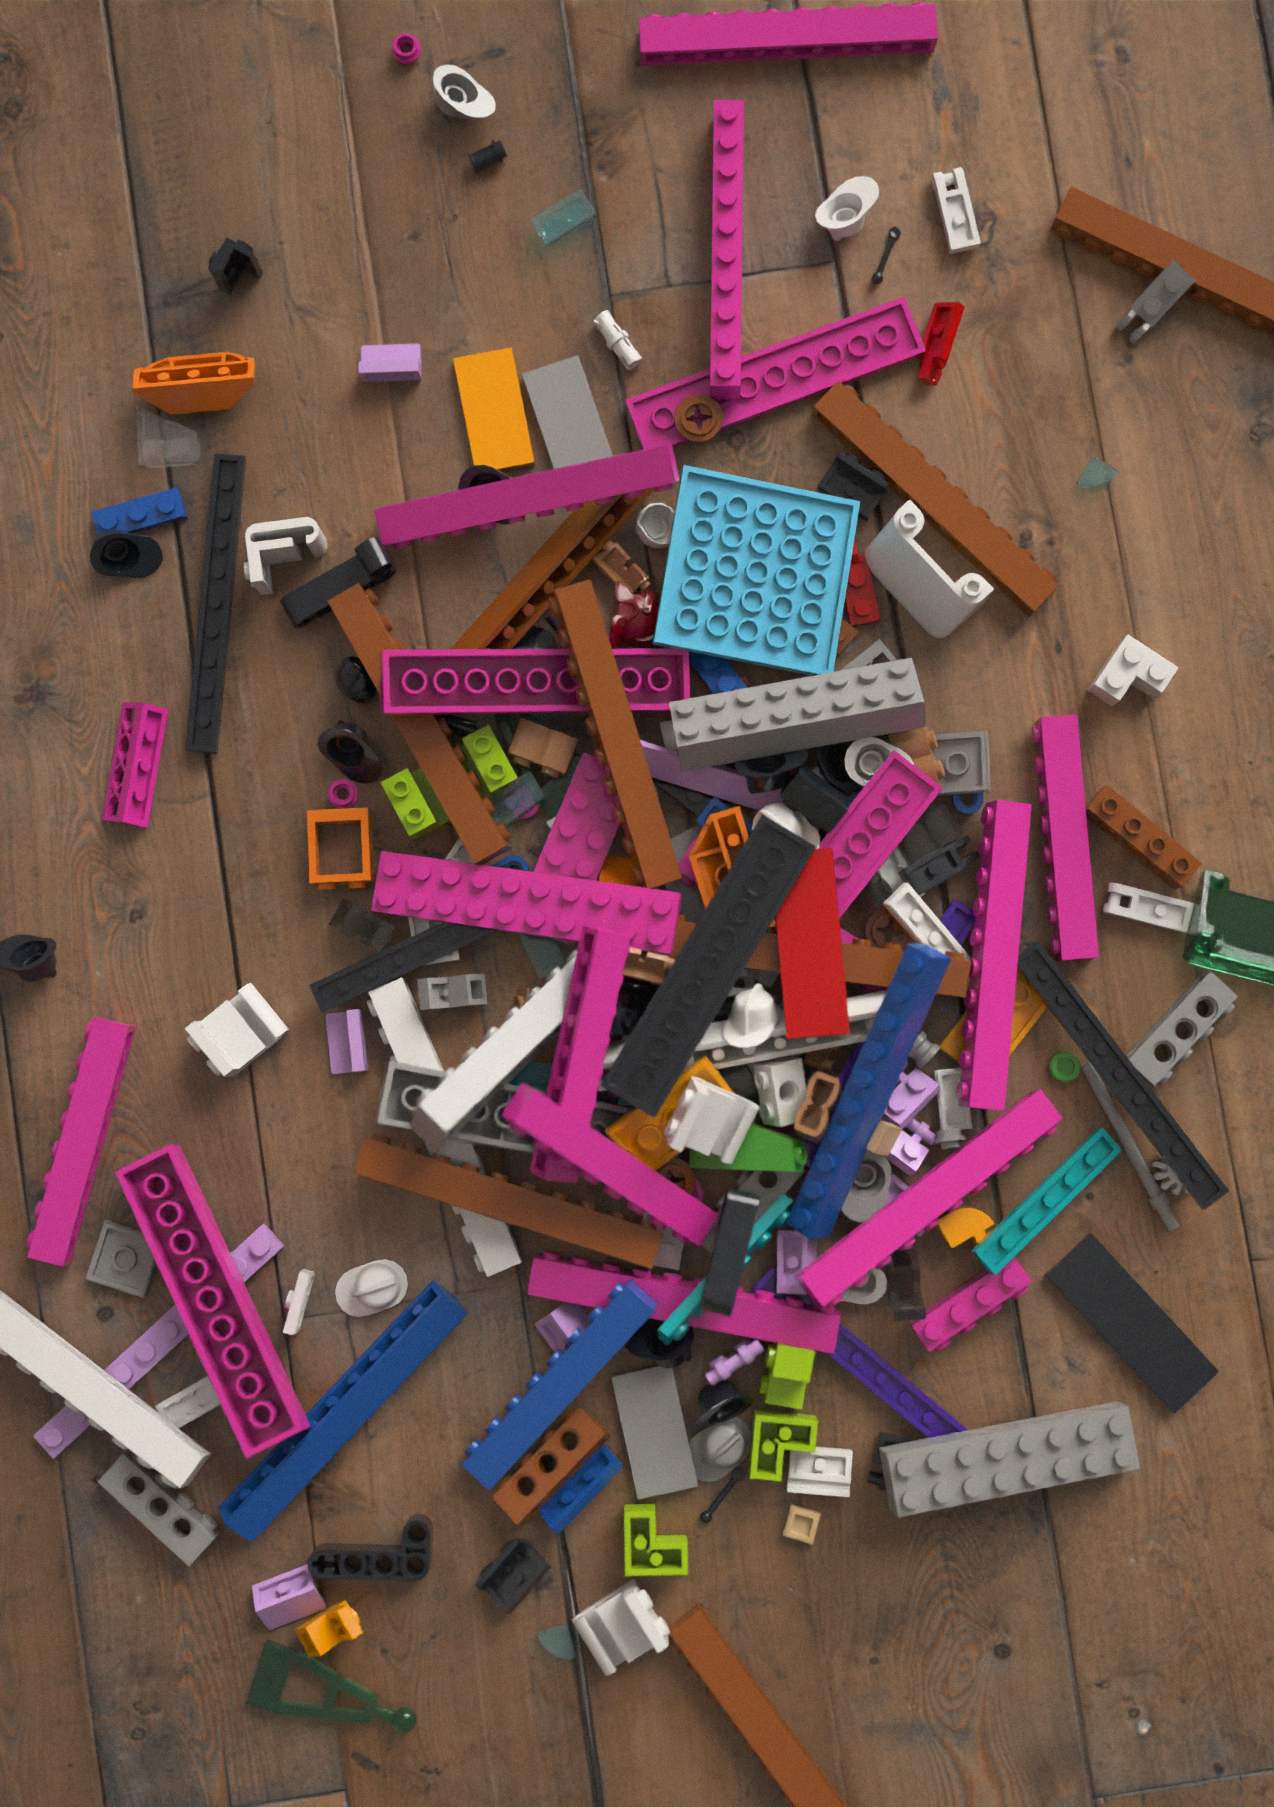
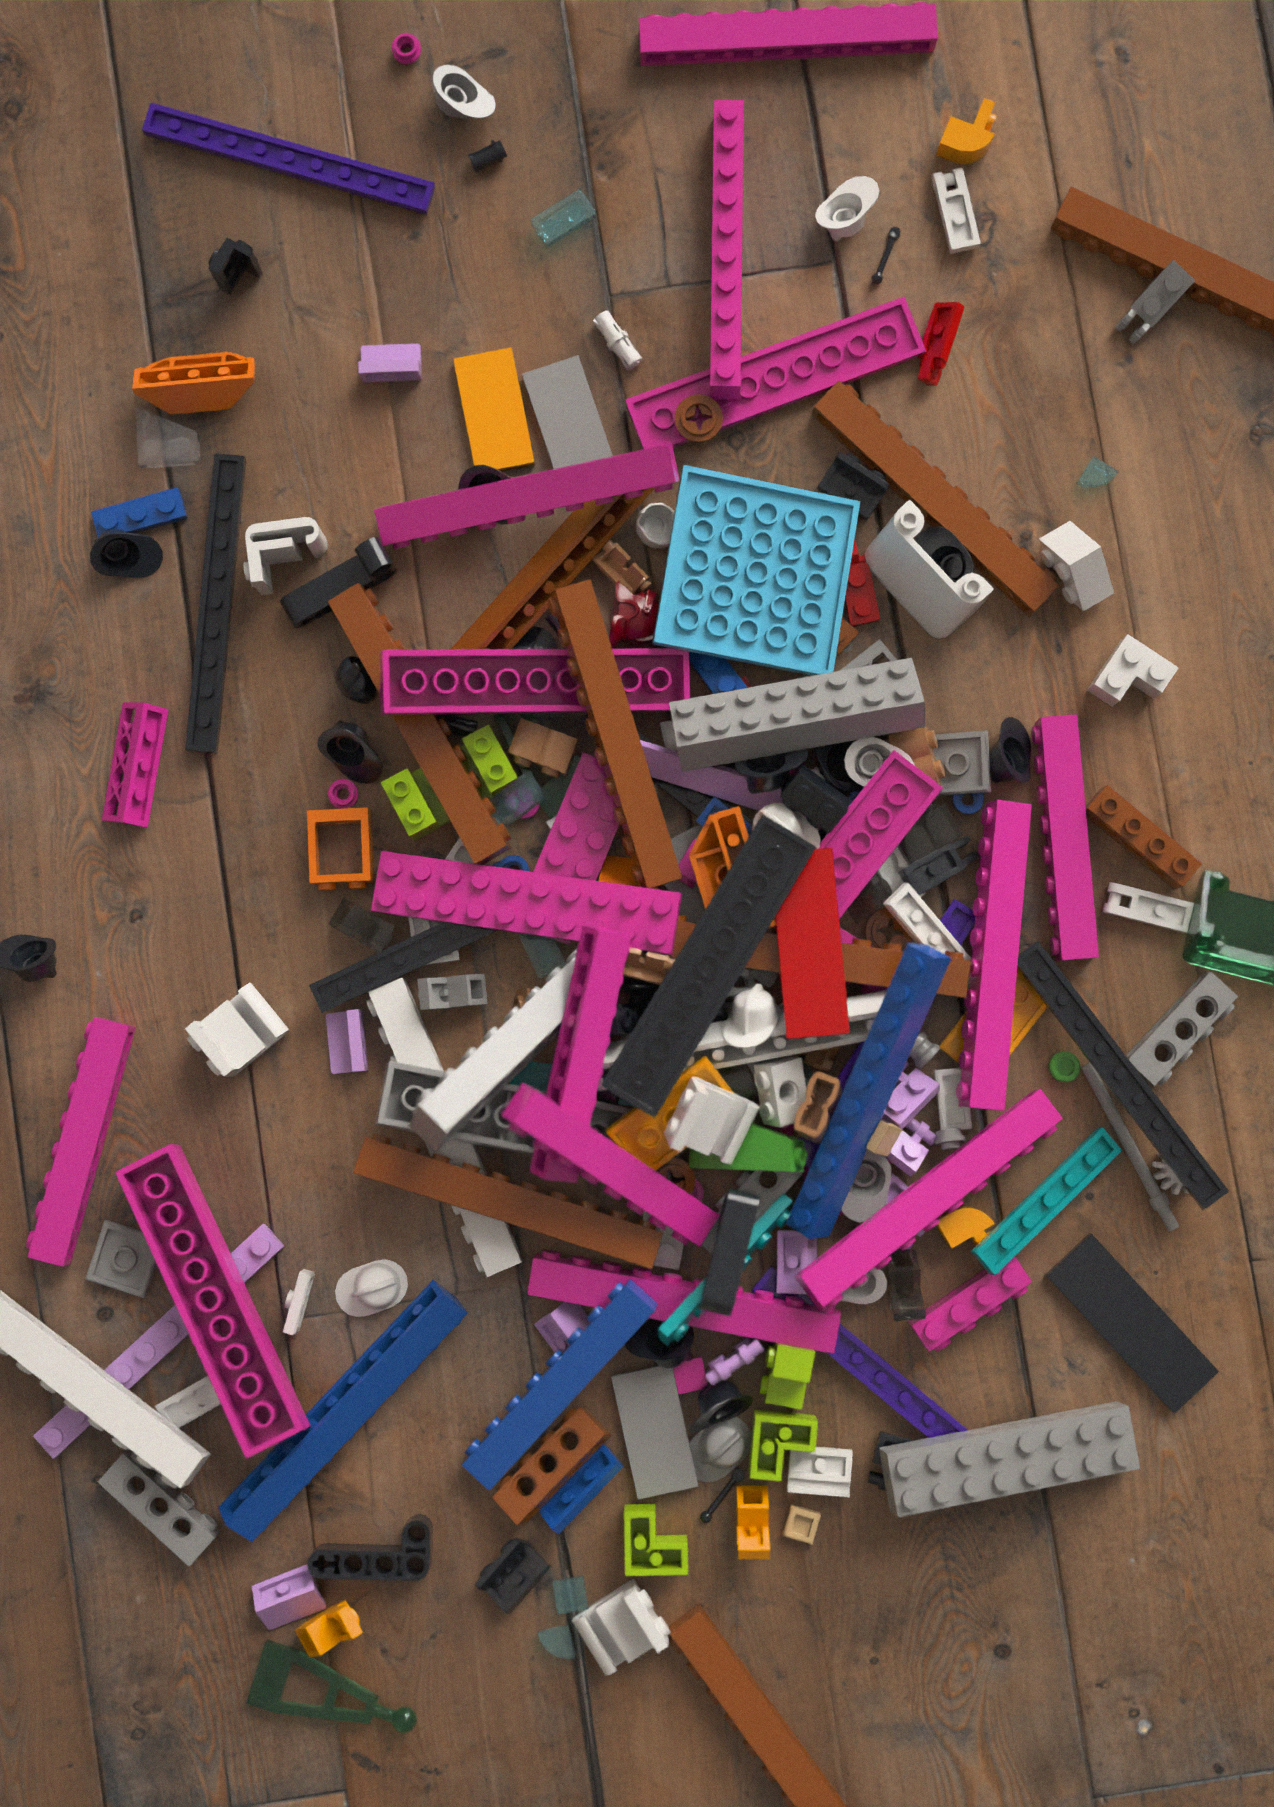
(288, 158): none -> dark purple plate
(570, 1594): none -> clear light blue tile
(690, 1375): none -> dark pink tile
(752, 1522): none -> light orange brick
(946, 551): none -> black piece
(966, 141): none -> light orange brick
(1011, 753): none -> black piece
(1078, 564): none -> white brick

